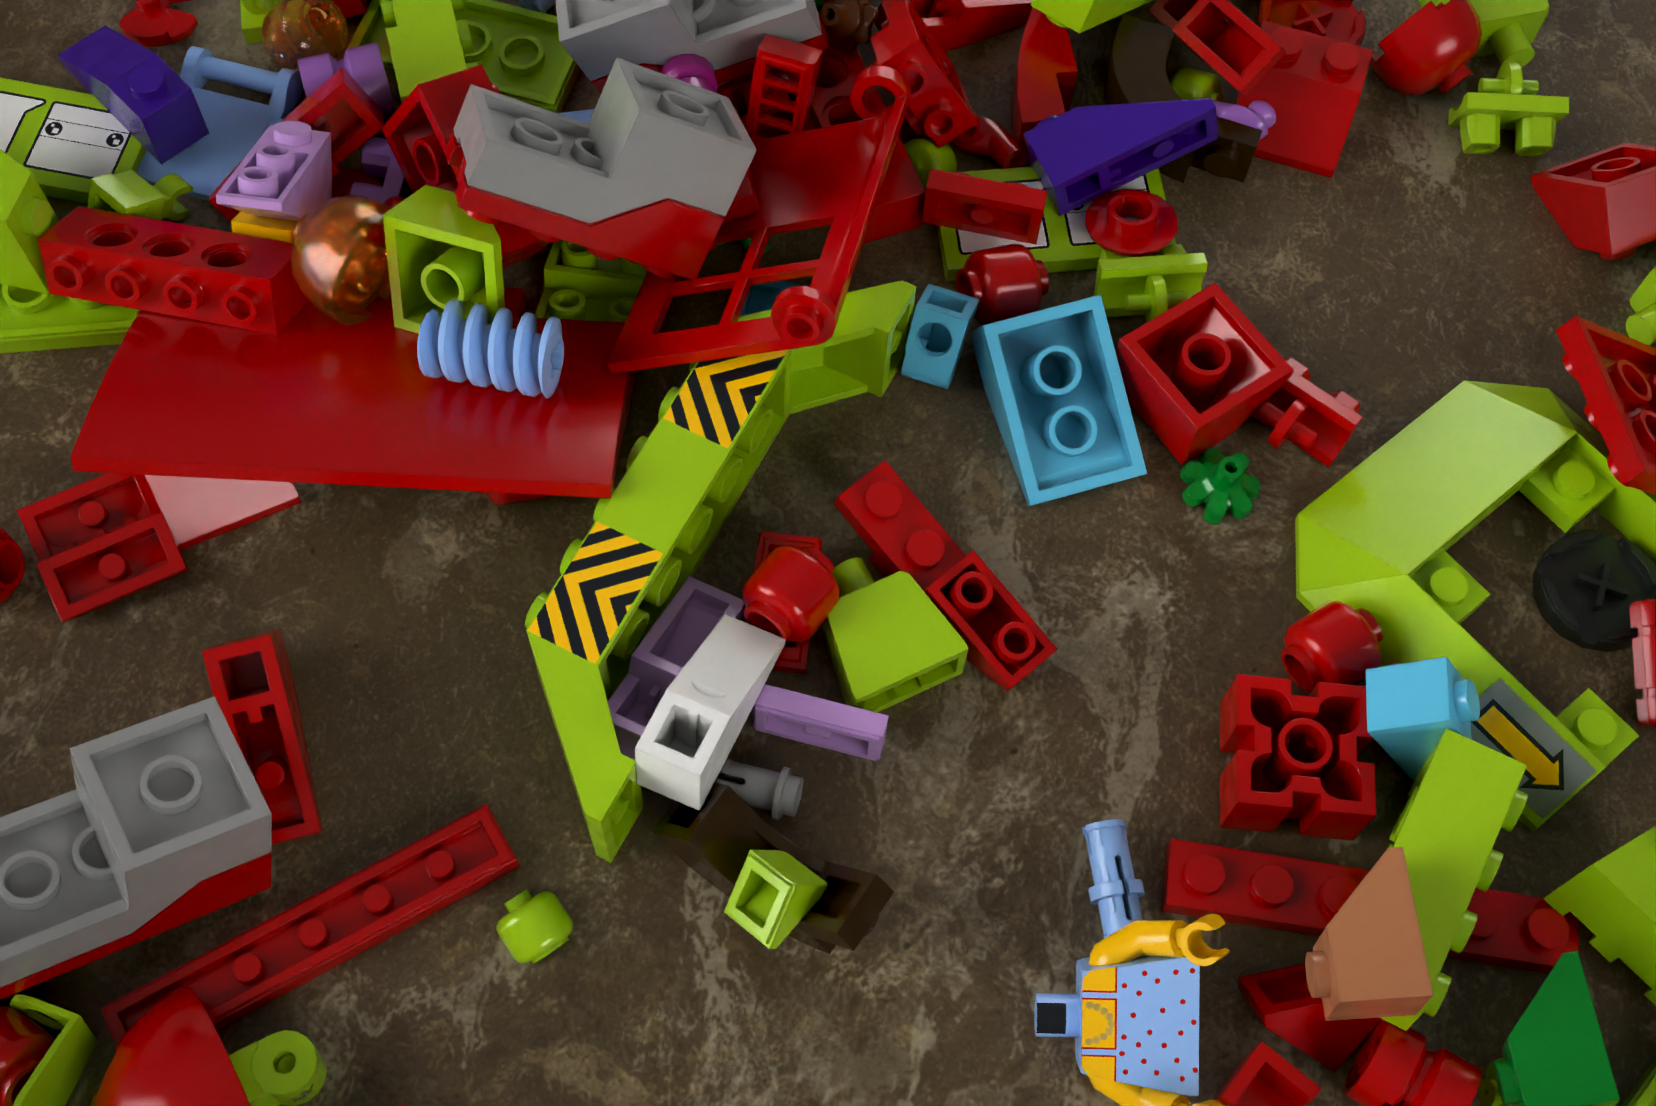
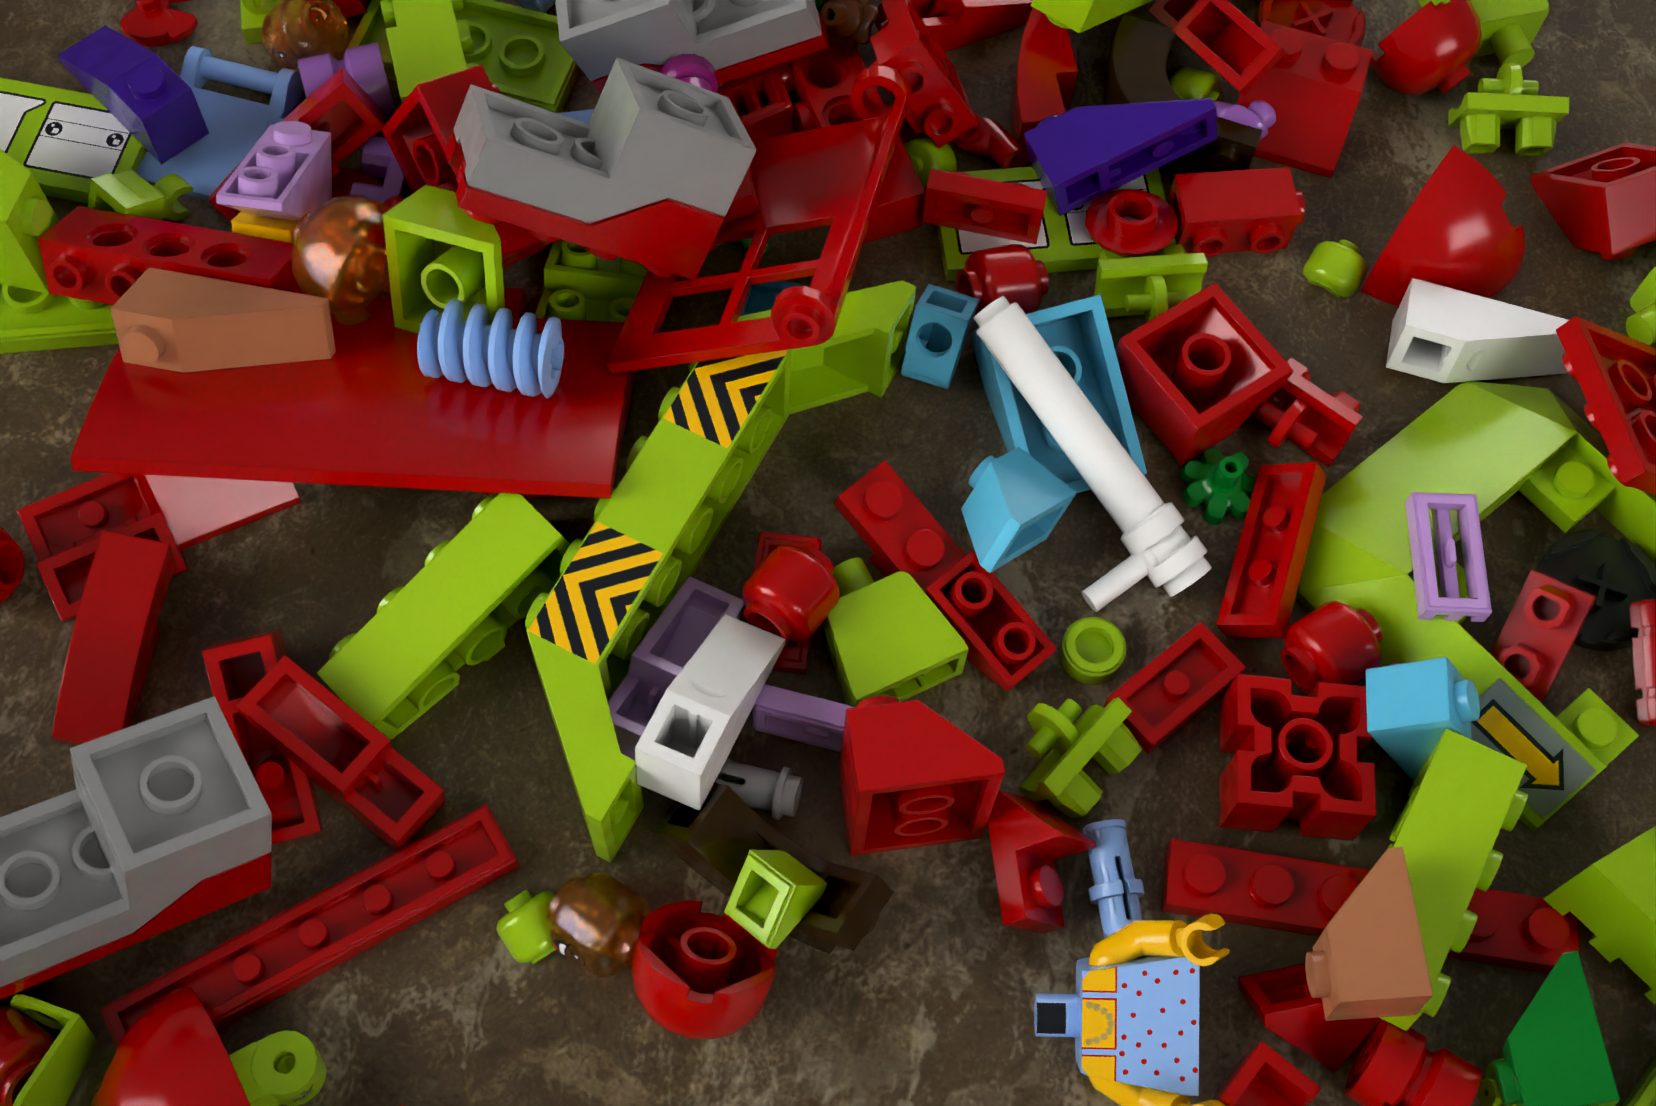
(113, 637): none -> red slope
(218, 324): none -> nougat slope
(342, 753): none -> red slope
(447, 614): none -> lime wedge
(597, 922): none -> clear orange head
(700, 971): none -> red cylinder
(789, 57): red slope -> none
(912, 778): none -> red slope
(1012, 507): none -> medium azure slope
(1024, 848): none -> red slope
(1092, 650): none -> lime tile
(1095, 734): none -> lime hips
(1148, 525): none -> white cylinder
(1177, 686): none -> red plate
(1236, 210): none -> red brick
(1272, 551): none -> red plate
(1336, 267): none -> lime piece
(1450, 604): none -> lavender tile
(1451, 236): none -> red brick
(1471, 337): none -> white slope
(1541, 631): none -> red hips

